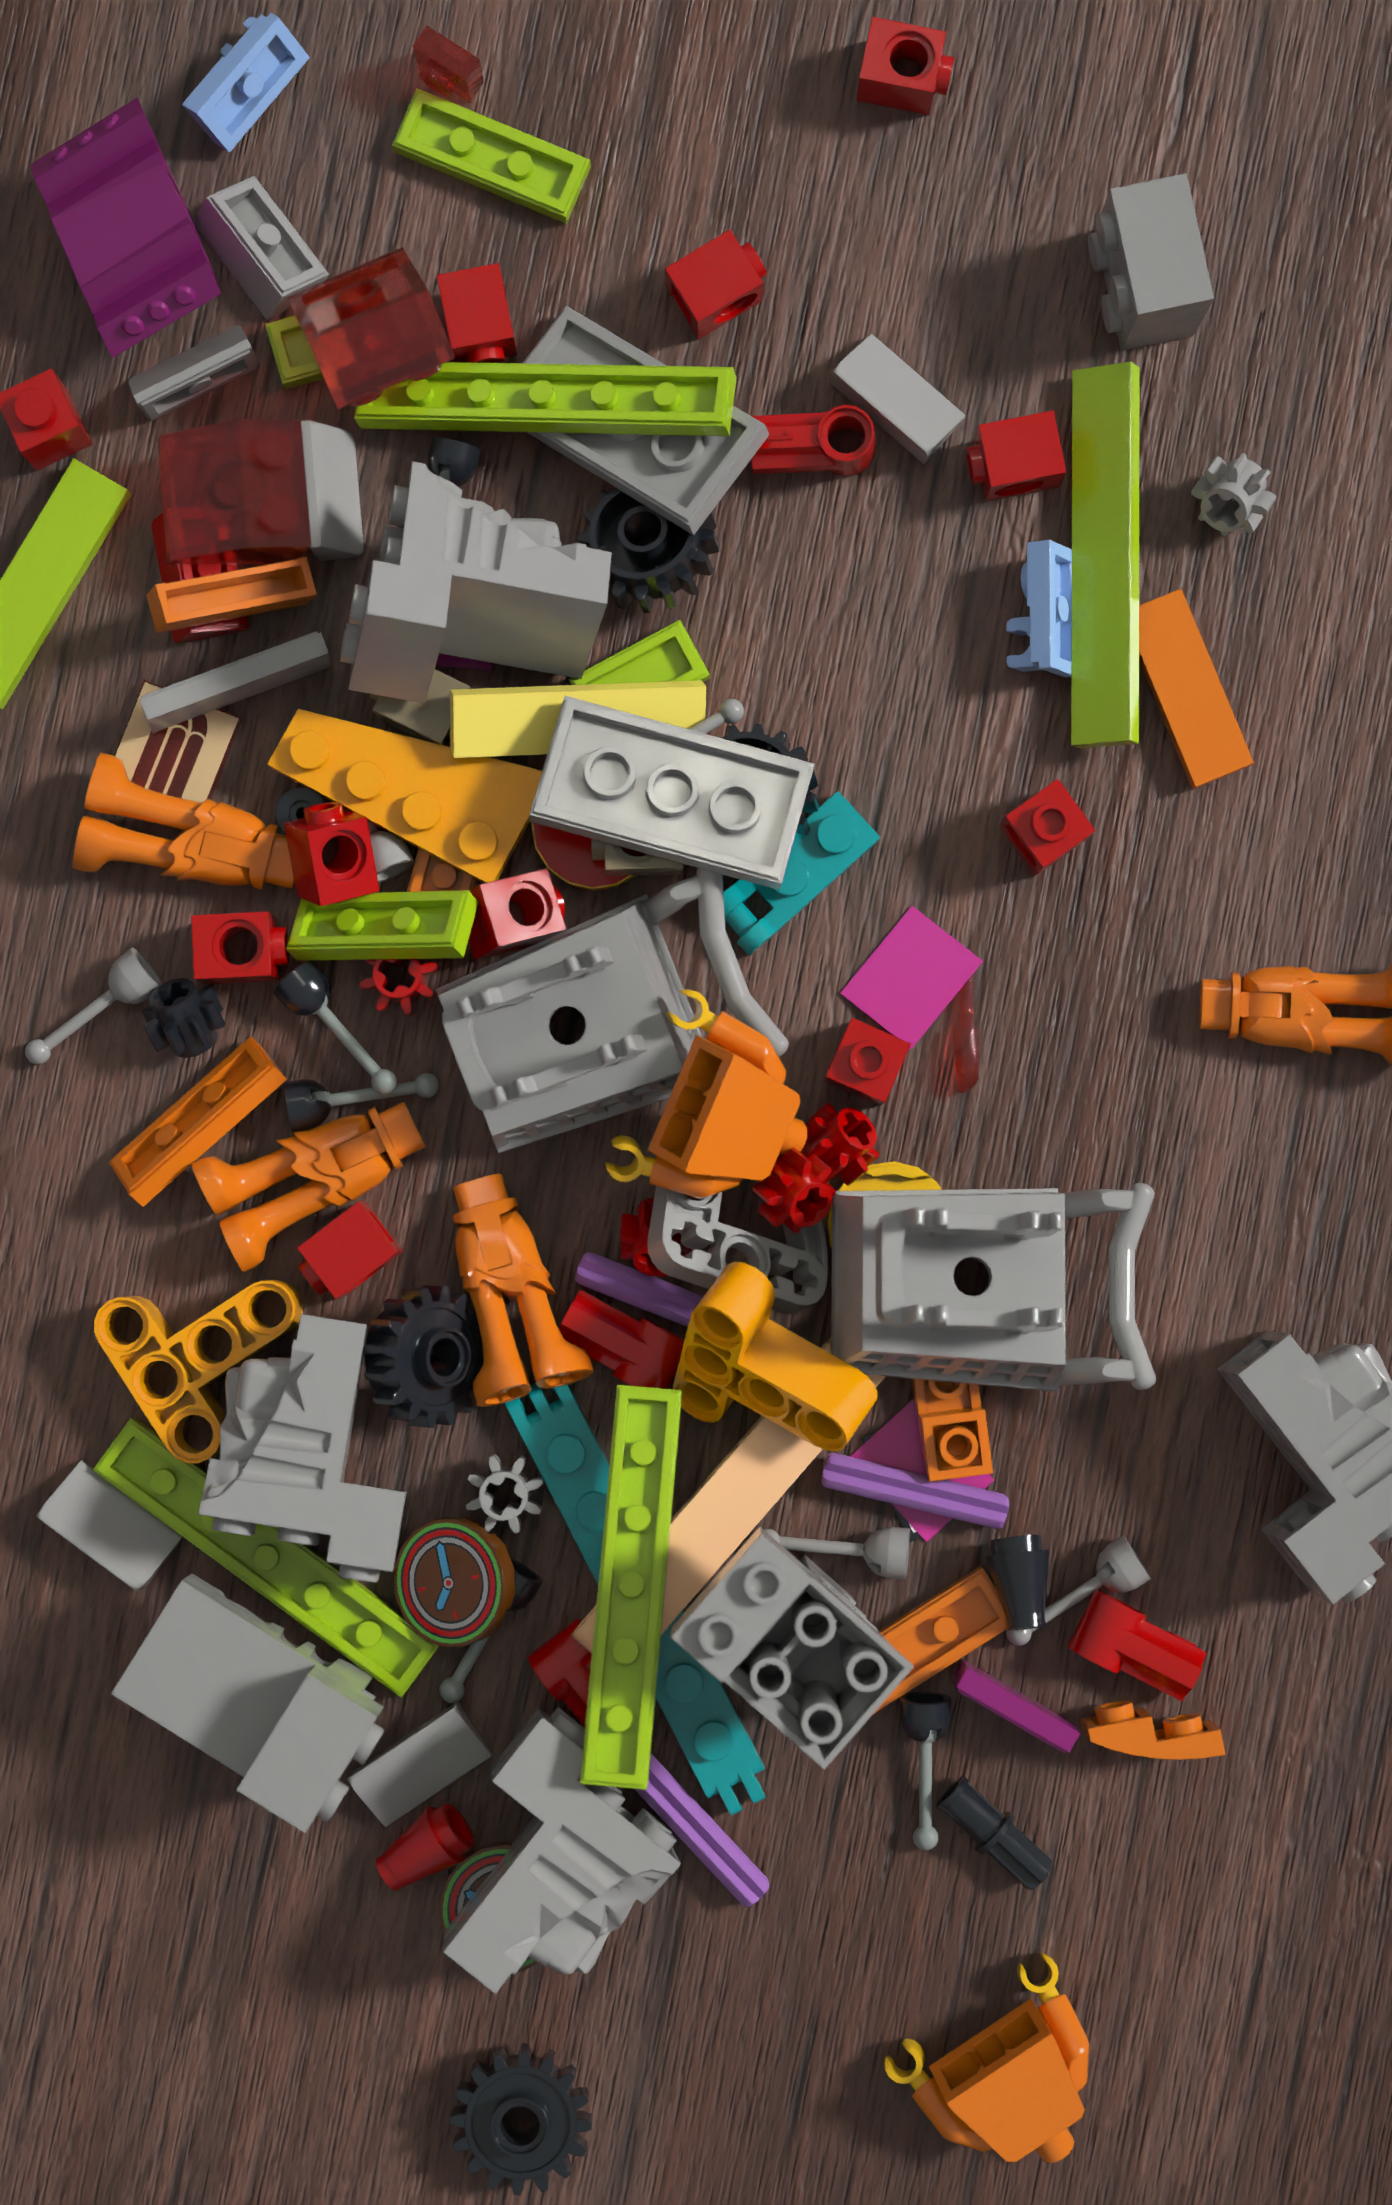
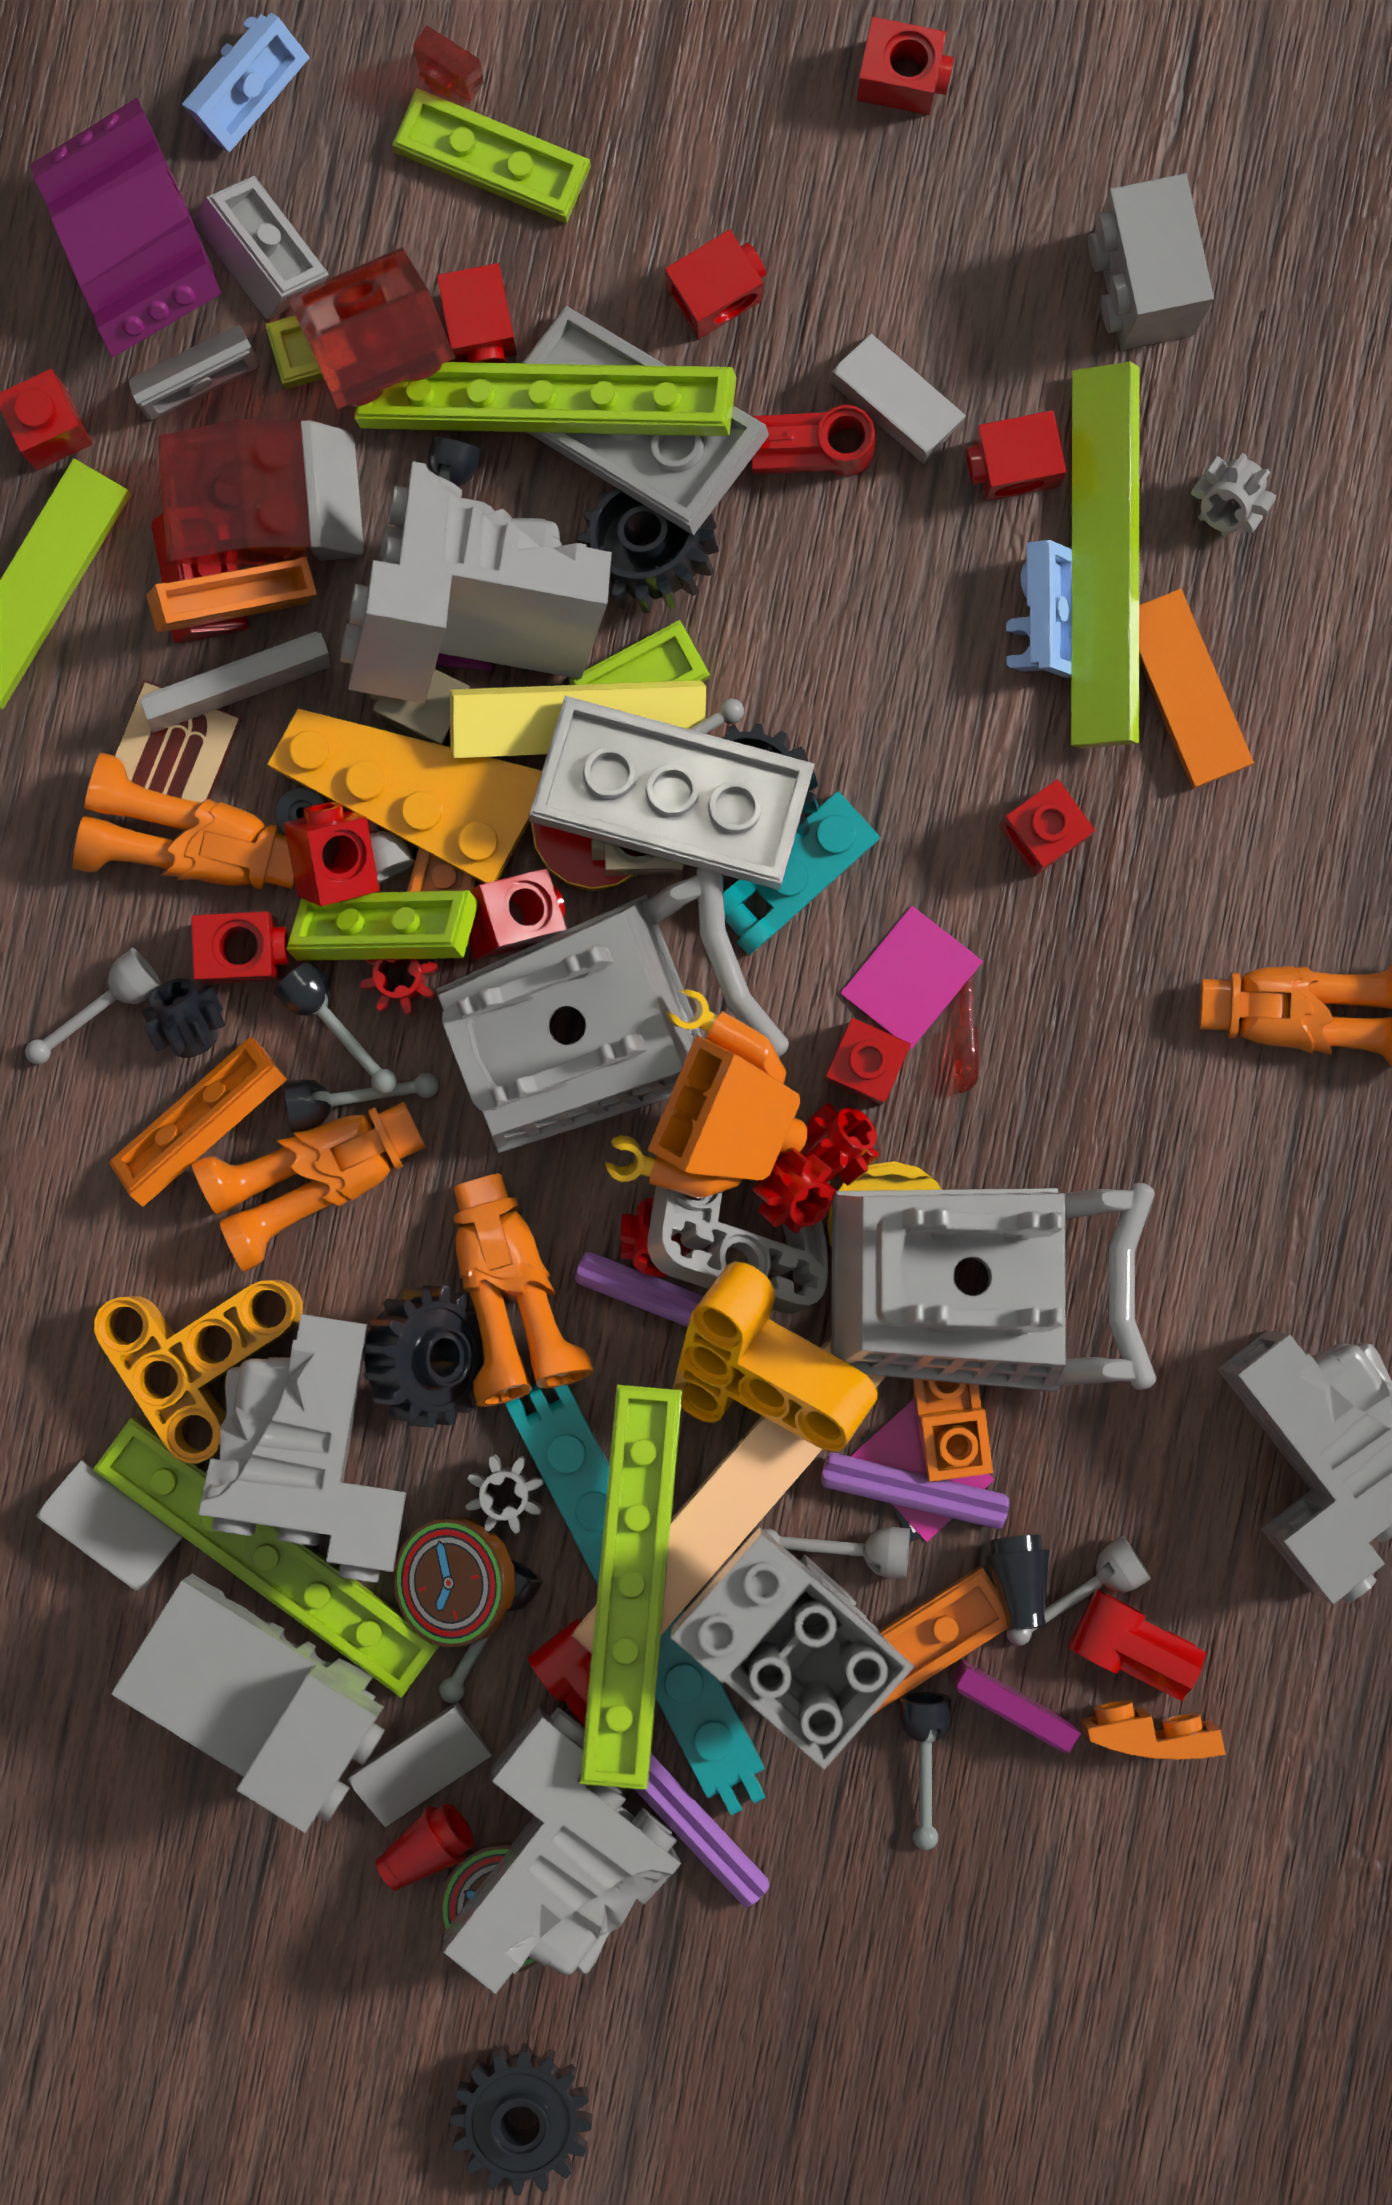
(347, 1251): red brick -> none
(634, 1349): red piece -> none
(995, 1833): black axle -> none
(1010, 2082): orange torso -> none

